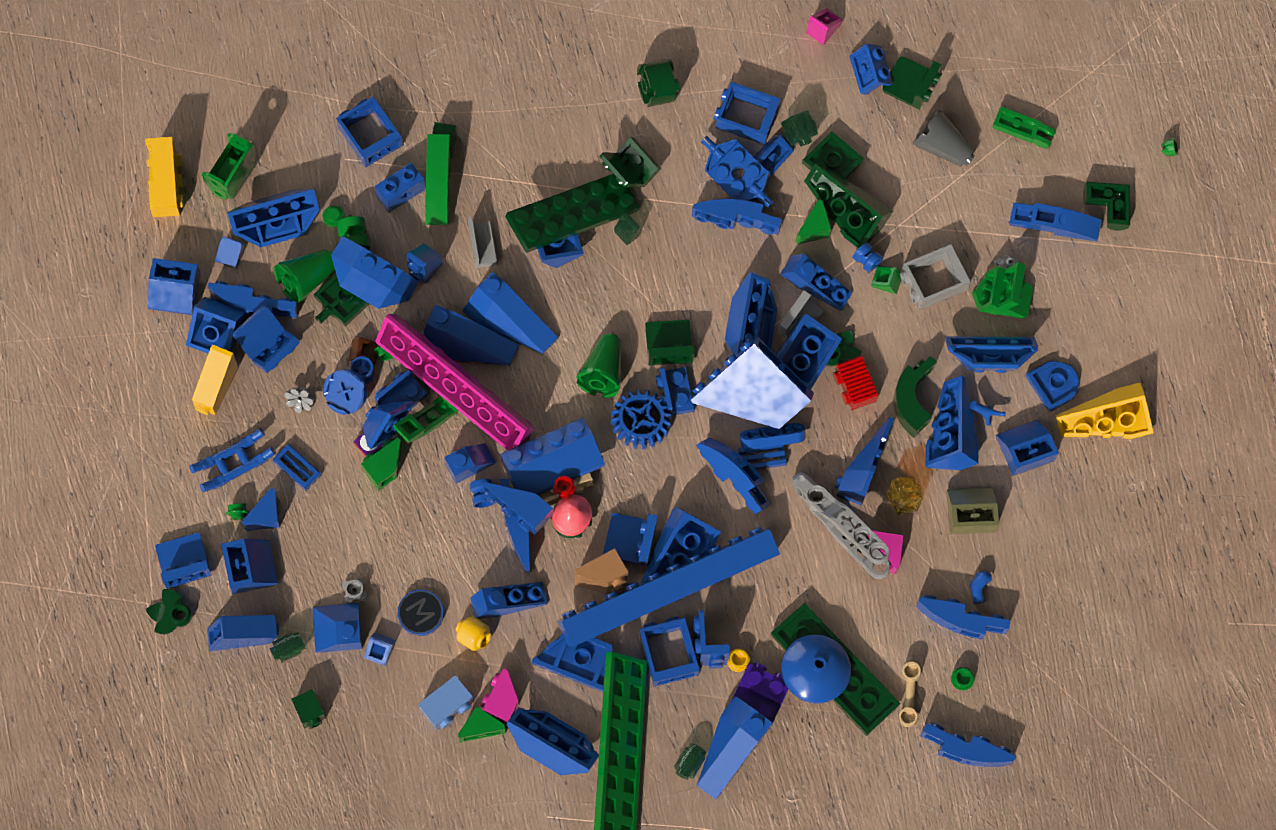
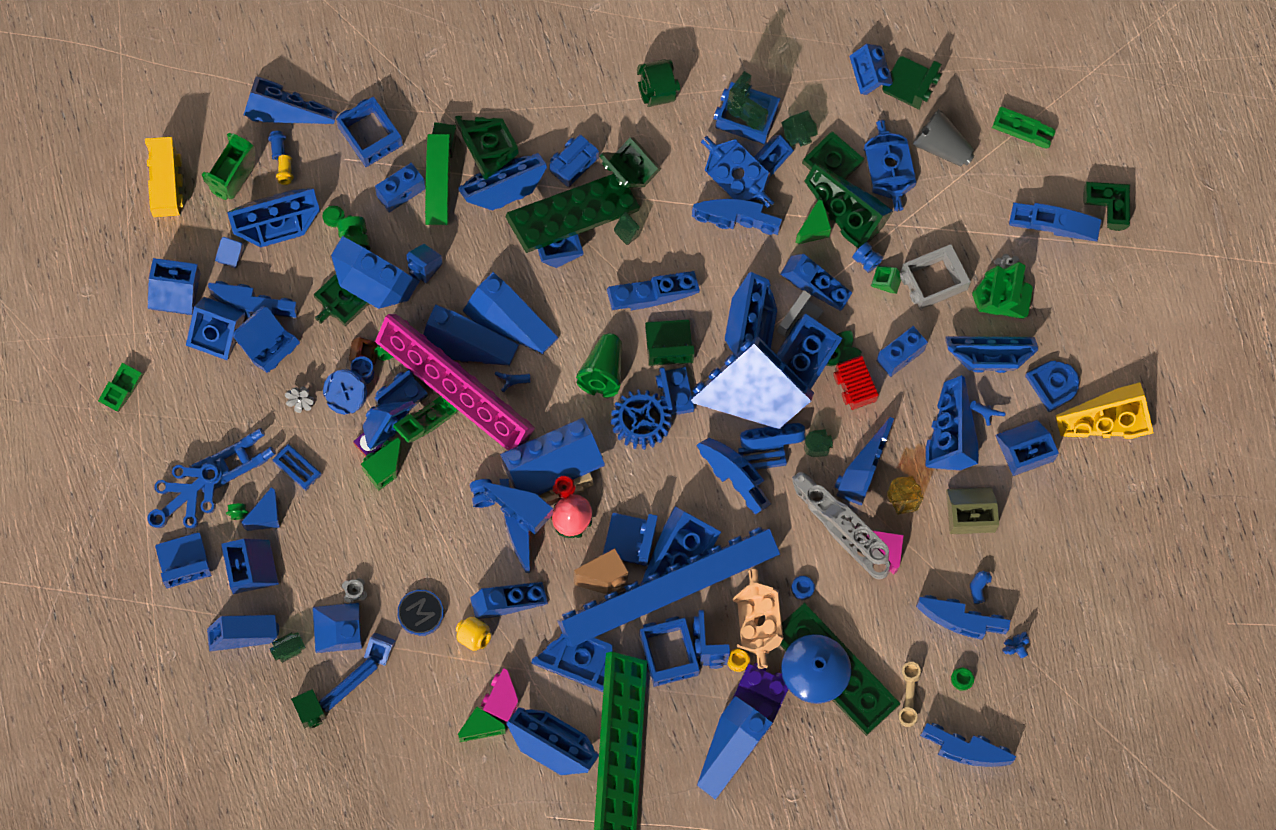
(120, 389): none -> green slope
(166, 612): dark green plate -> none
(189, 493): none -> blue plant
(214, 380): yellow slope -> none
(272, 104): none -> blue wedge
(277, 144): none -> blue pin
(284, 170): none -> yellow pin
(303, 273): green cone -> none
(348, 684): none -> blue axle
(446, 703): medium blue brick -> none
(468, 461): blue slope -> none
(482, 244): light grey panel -> none
(488, 143): none -> dark green wing
(506, 185): none -> blue wedge
(513, 379): none -> blue bar
(573, 160): none -> blue brick
(654, 292): none -> blue slope
(690, 761): clear green brick -> none
(741, 106): none -> clear green bracket
(753, 603): none -> light nougat plate
(803, 587): none -> blue tile
(818, 443): none -> clear green plate
(823, 25): dark pink slope -> none
(886, 180): none -> blue plate
(902, 351): none -> blue brick
(906, 406): dark green arch -> none
(1017, 645): none -> blue plant
(1170, 146): green hinge -> none

